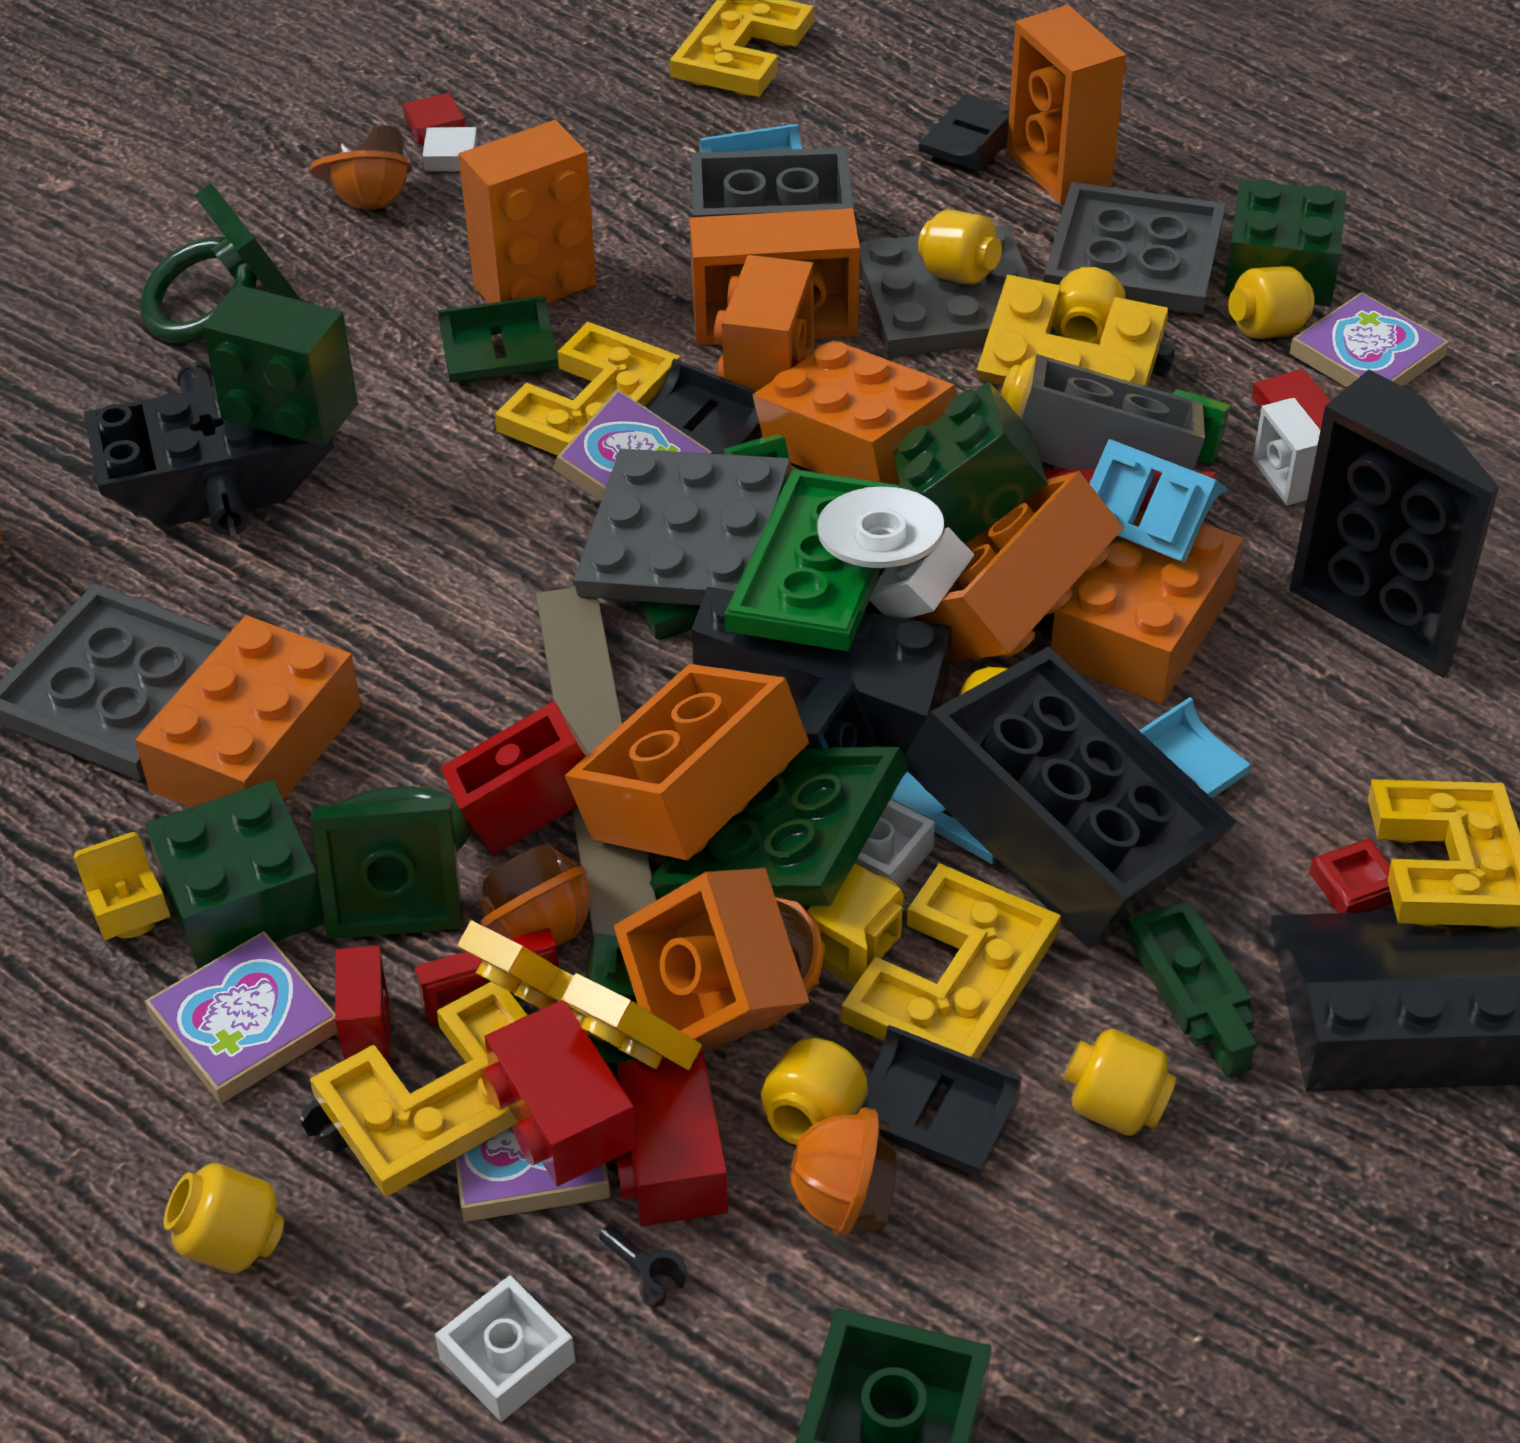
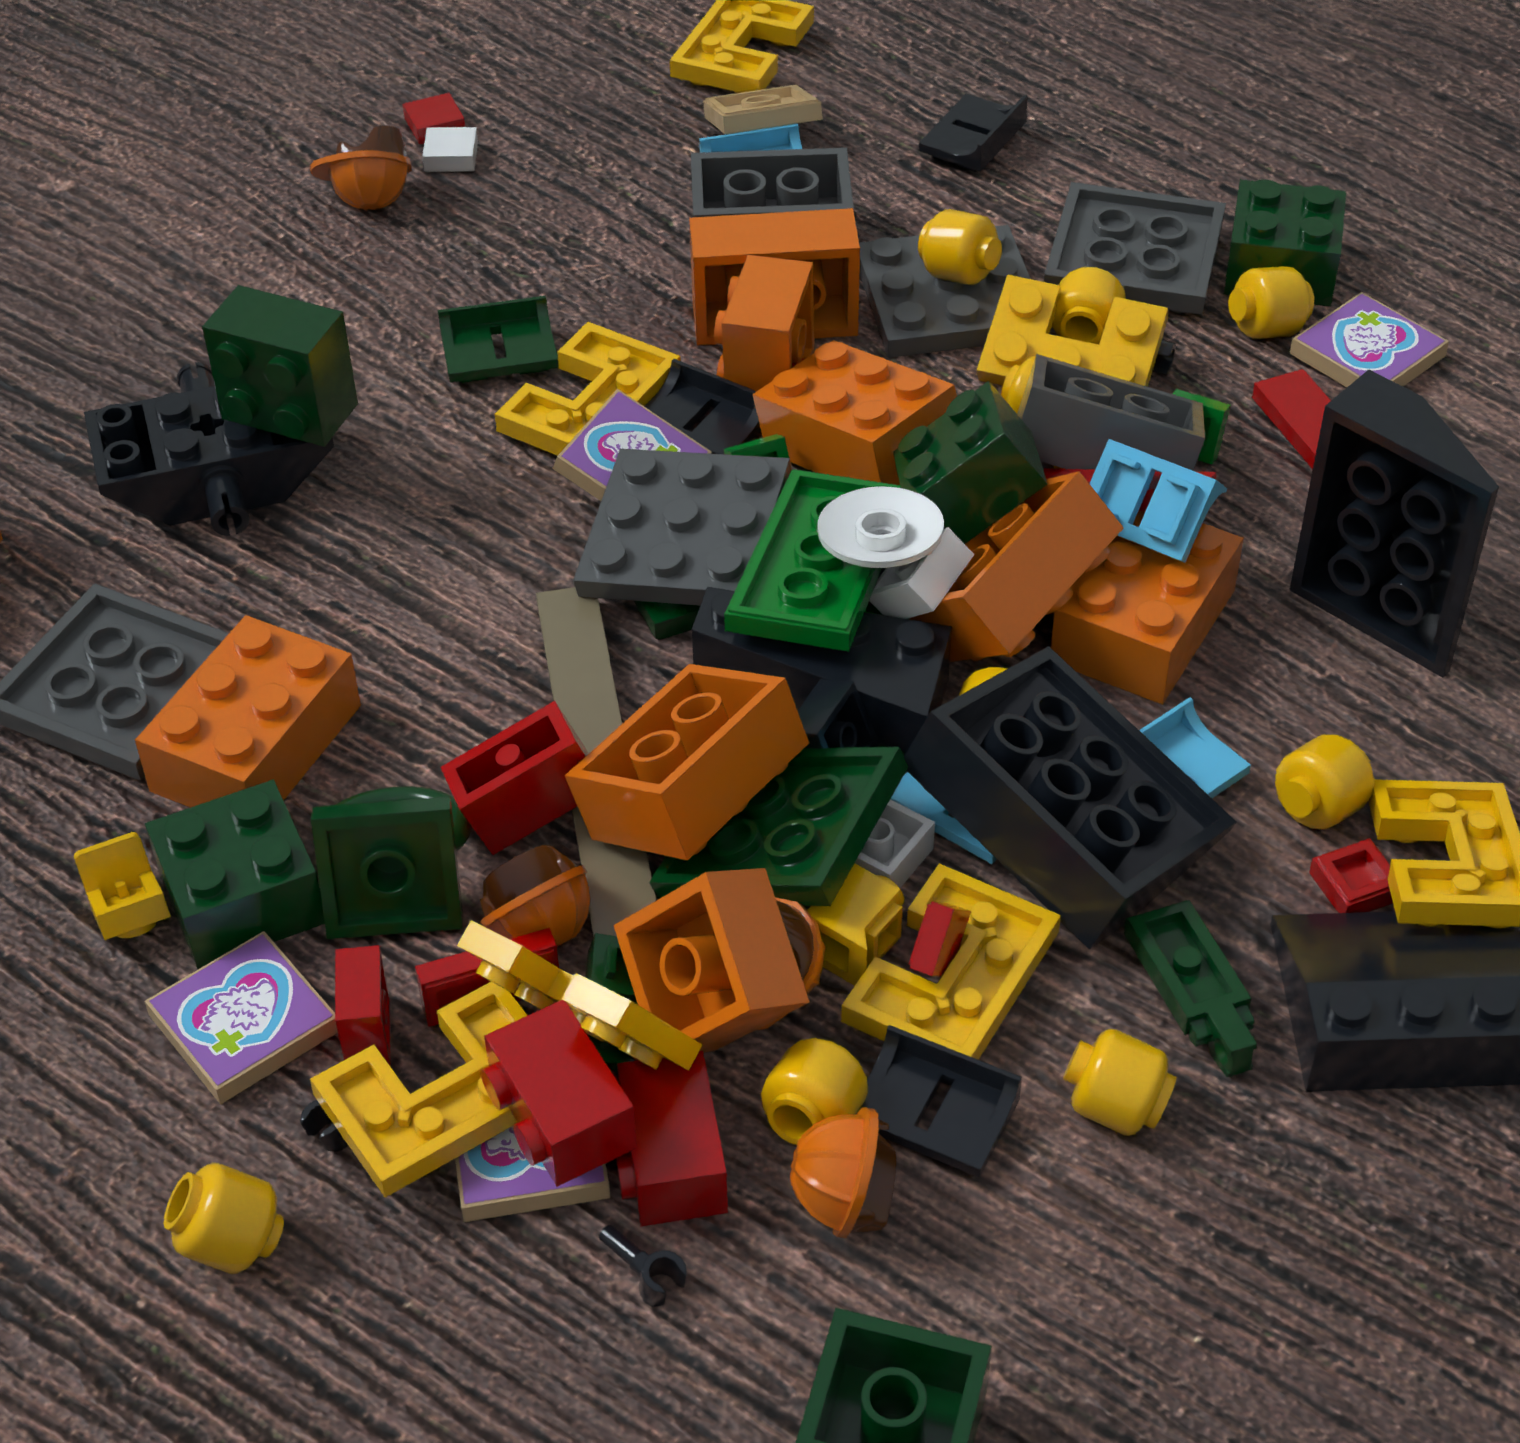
(236, 251): dark green tile -> none
(505, 1348): white piece -> none
(529, 215): orange brick -> none
(762, 109): none -> tan tile
(938, 938): none -> red tile
(1064, 101): orange brick -> none
(1286, 449): white piece -> none
(1324, 781): none -> yellow head

